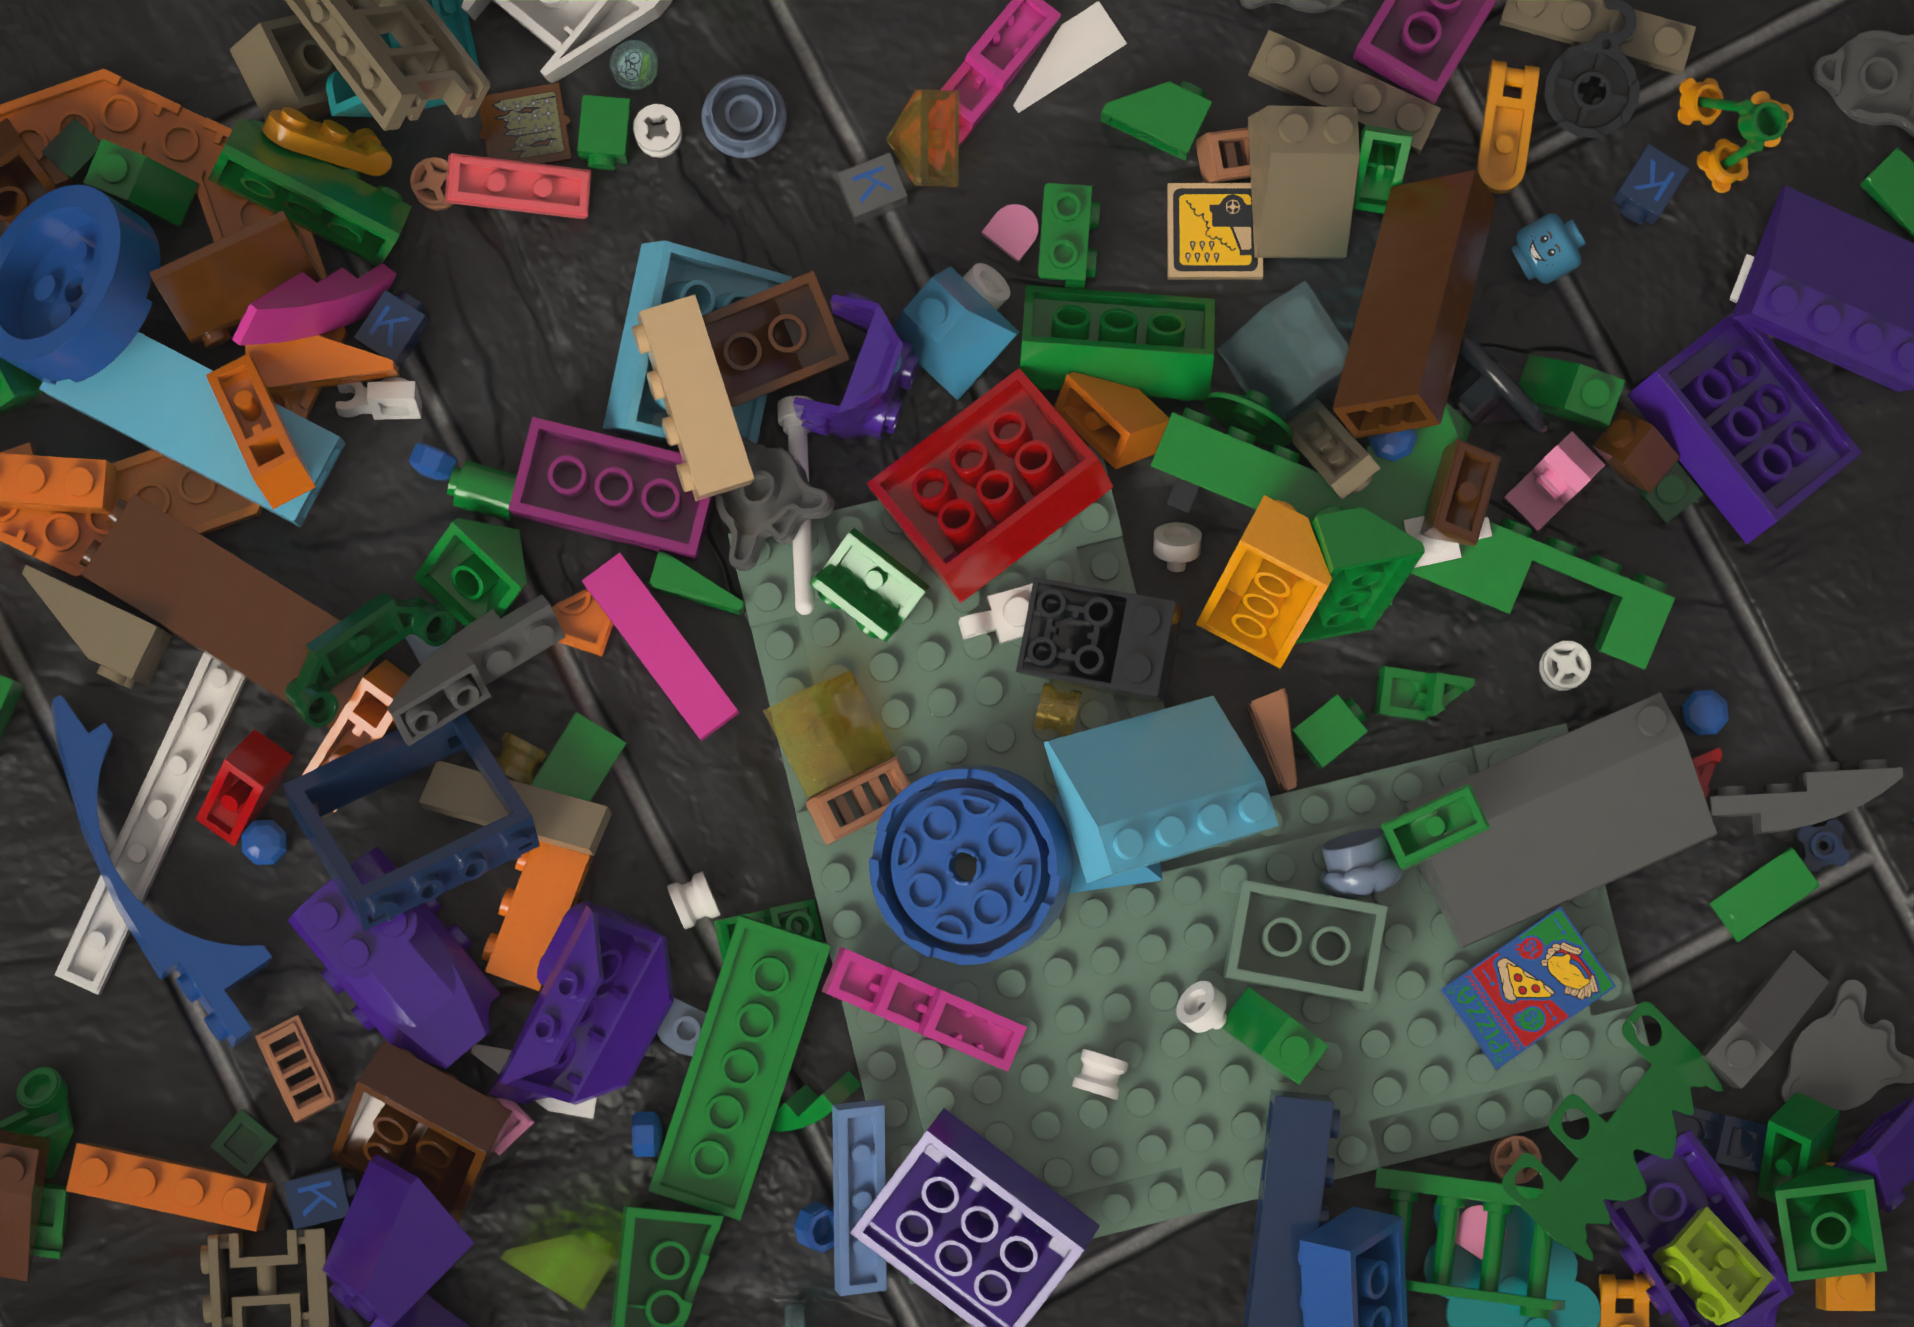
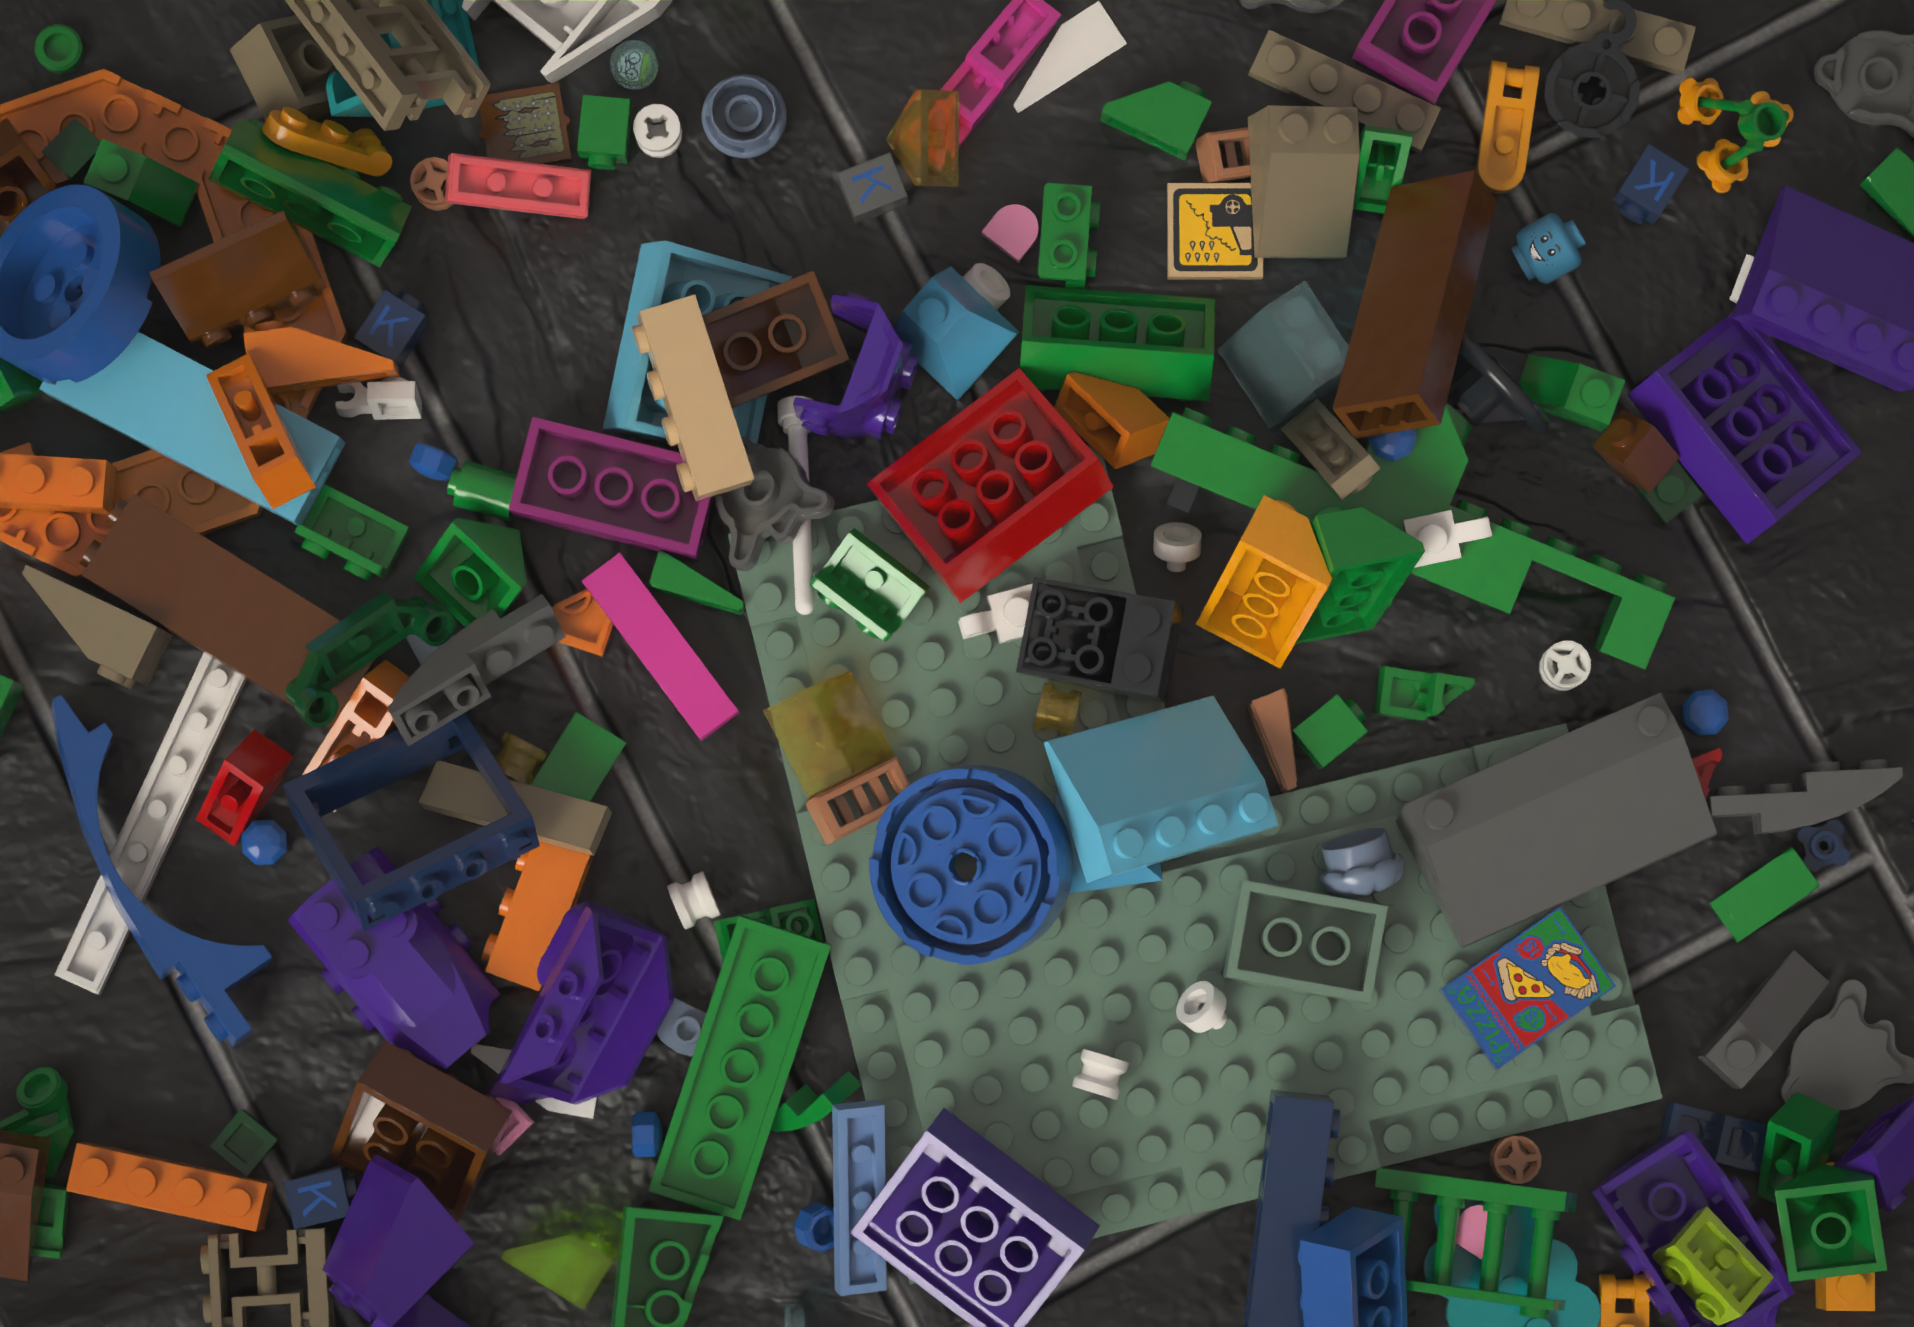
(59, 49): none -> green tile
(310, 308): dark pink slope -> none
(312, 1106): nougat slope -> none
(353, 533): none -> green bracket
(924, 1009): dark pink slope -> none
(1250, 414): green dish -> none
(1274, 1036): green slope -> none
(1435, 827): green slope -> none
(1460, 494): reddish brown slope -> none
(1553, 482): bright pink bracket -> none
(1606, 1154): green piece -> none

